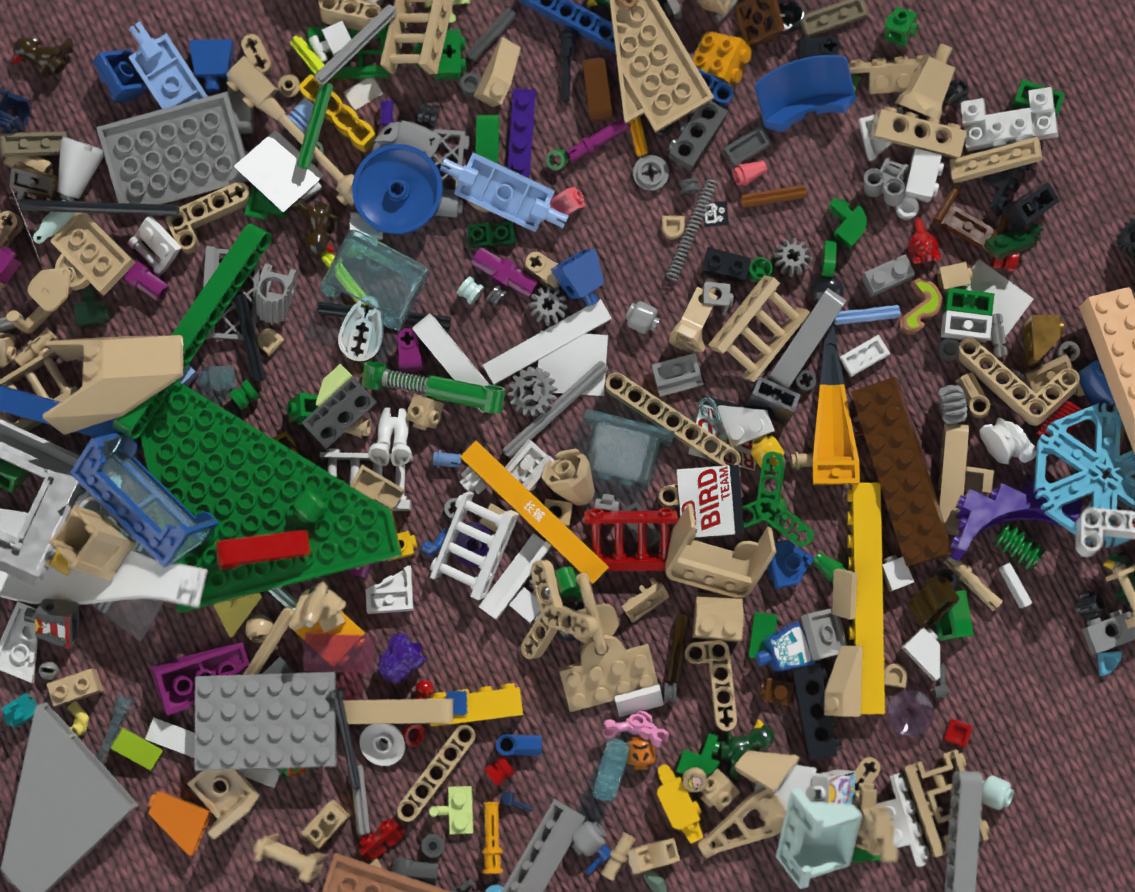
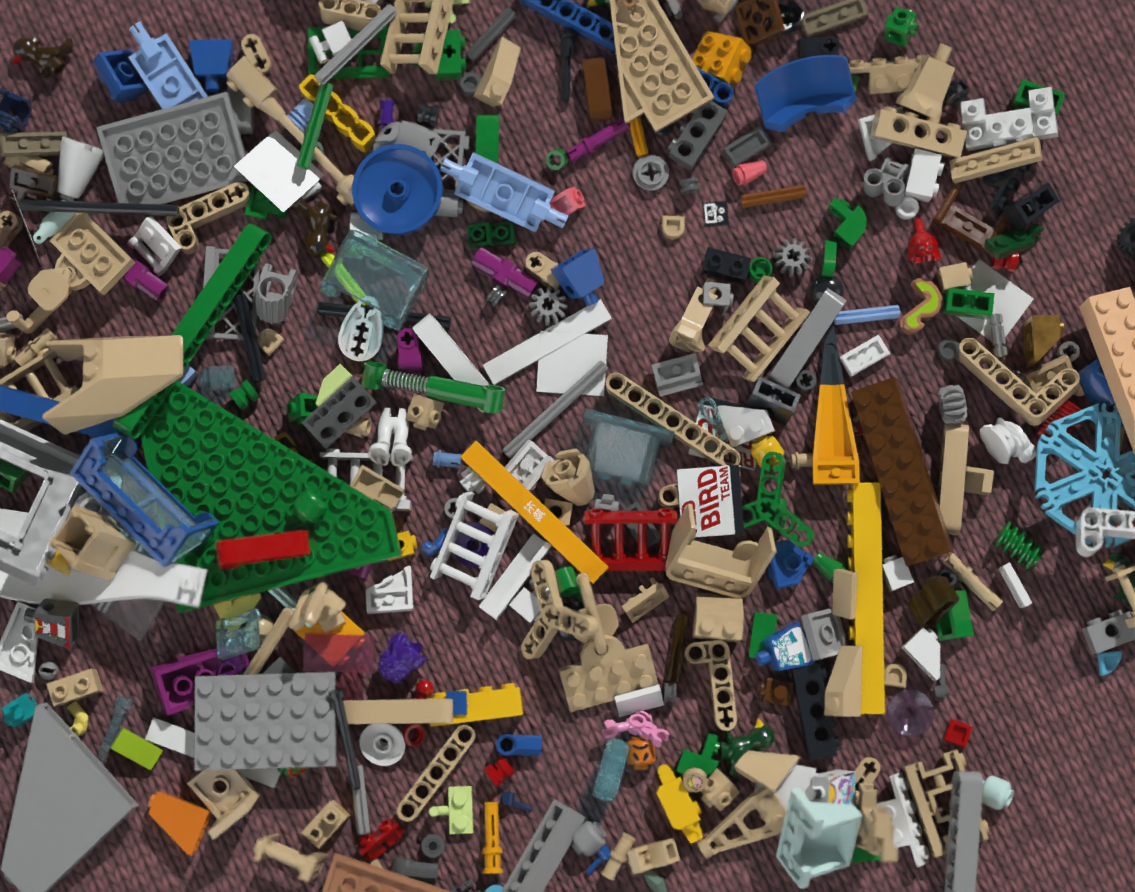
(91, 312): clear green brick -> none
(240, 640): none -> clear light blue plate
(294, 90): tan plate -> none
(306, 54): neon yellow axle -> none
(363, 93): white sticker -> none
(470, 290): light aqua wheel -> none
(521, 131): dark purple plate -> none
(523, 392): light grey gear -> none
(642, 317): light grey head -> none
(693, 230): light grey piece -> none
(888, 275): light grey brick -> none
(966, 325): white brick -> none
(973, 394): tan piece -> none
(1003, 505): dark purple arch -> none
(1089, 605): black gear -> none

